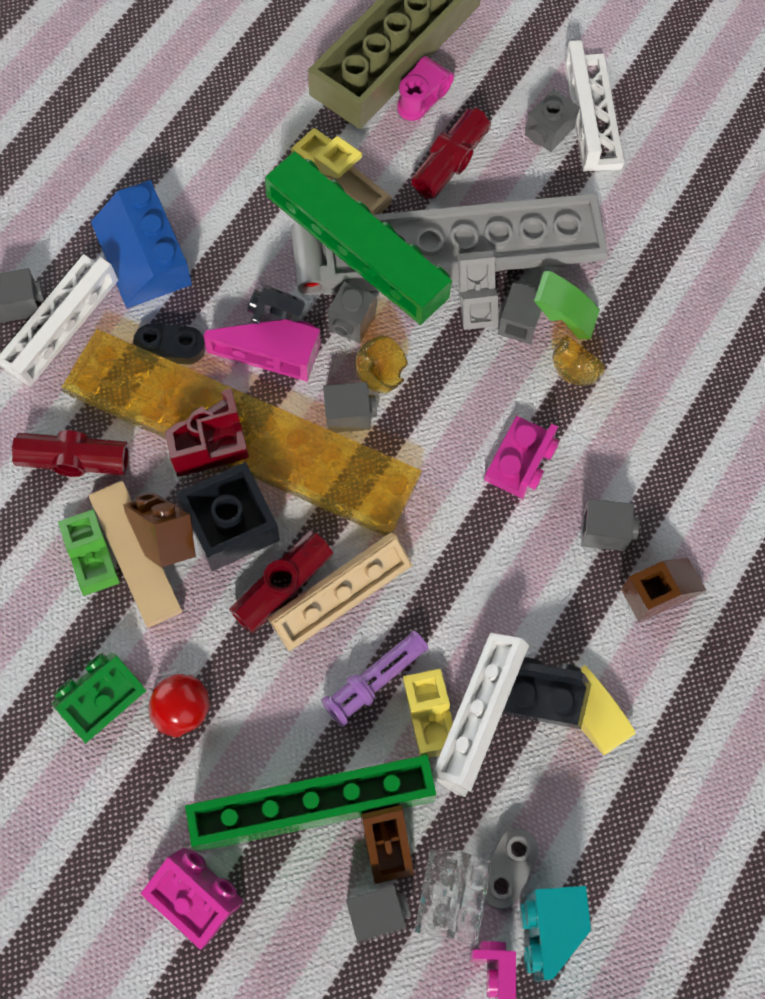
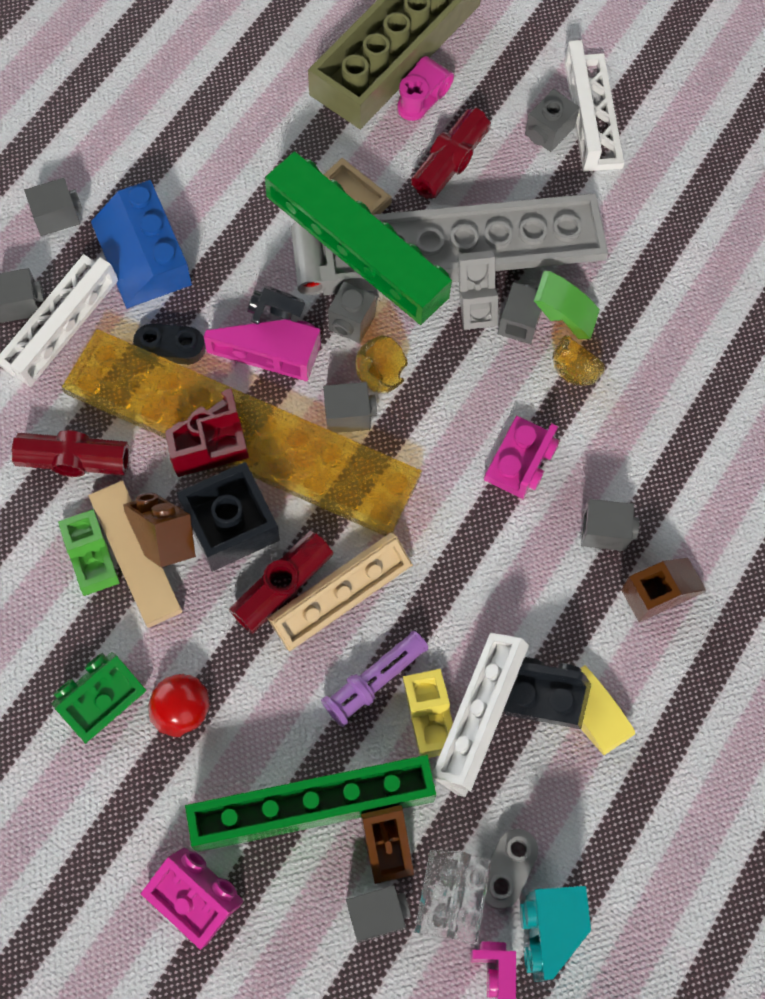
(53, 206): none -> dark grey brick
(330, 156): light yellow slope -> none

